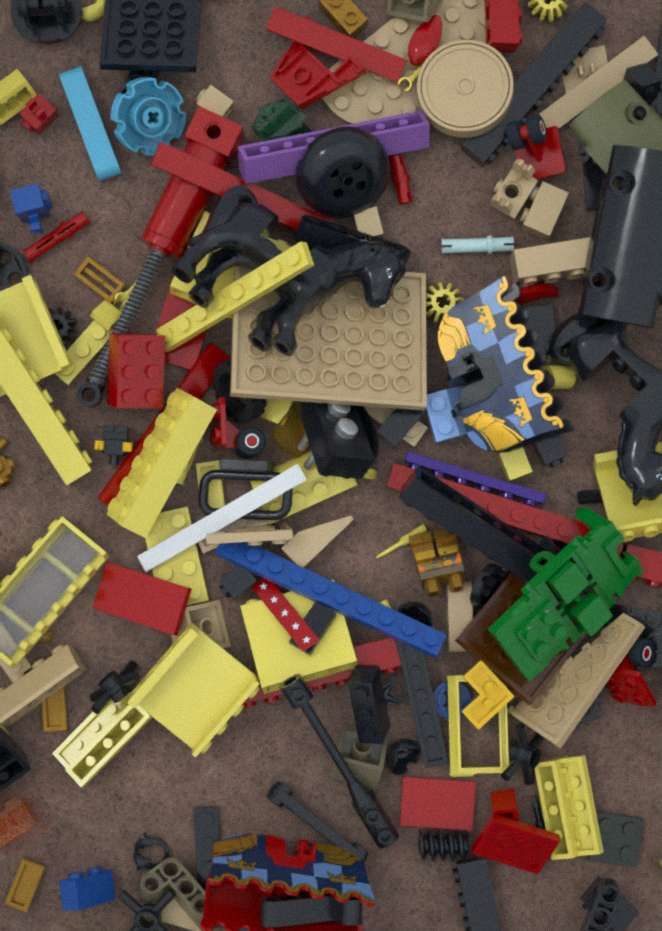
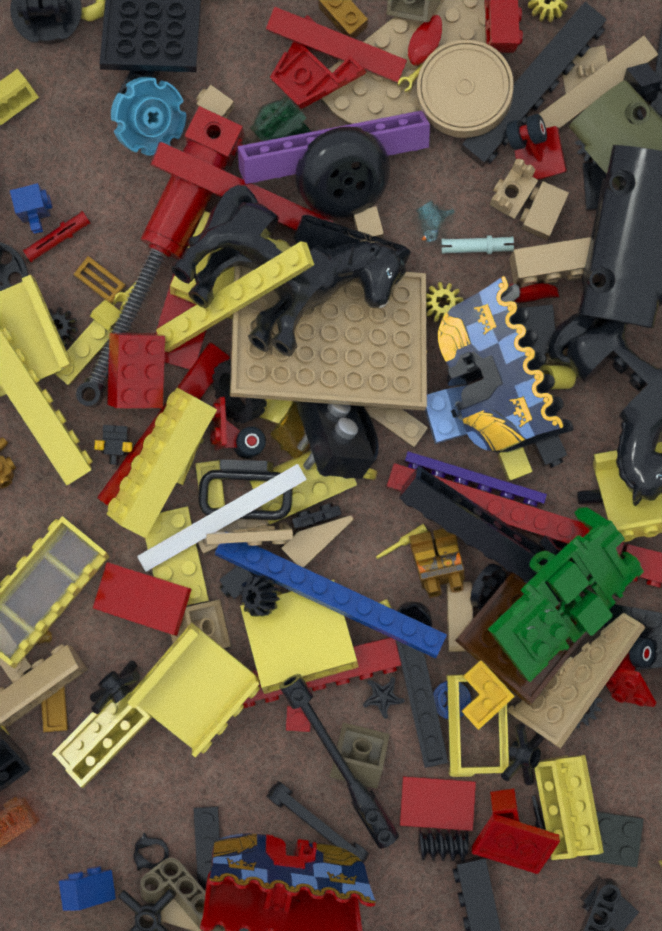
(25, 884): pearl gold tile -> none
(38, 114): red brick -> none
(90, 123): medium azure beam -> none
(259, 595): none -> black gear
(285, 613): red sticker -> none
(296, 720): none -> red plate
(303, 909): black beam -> none
(306, 518): none -> black wing
(319, 620): black tile -> none
(369, 704): black brick -> none
(399, 424): black tile -> none
(401, 179): red pin -> none
(401, 754): black hair -> none
(431, 220): none -> clear light blue animal

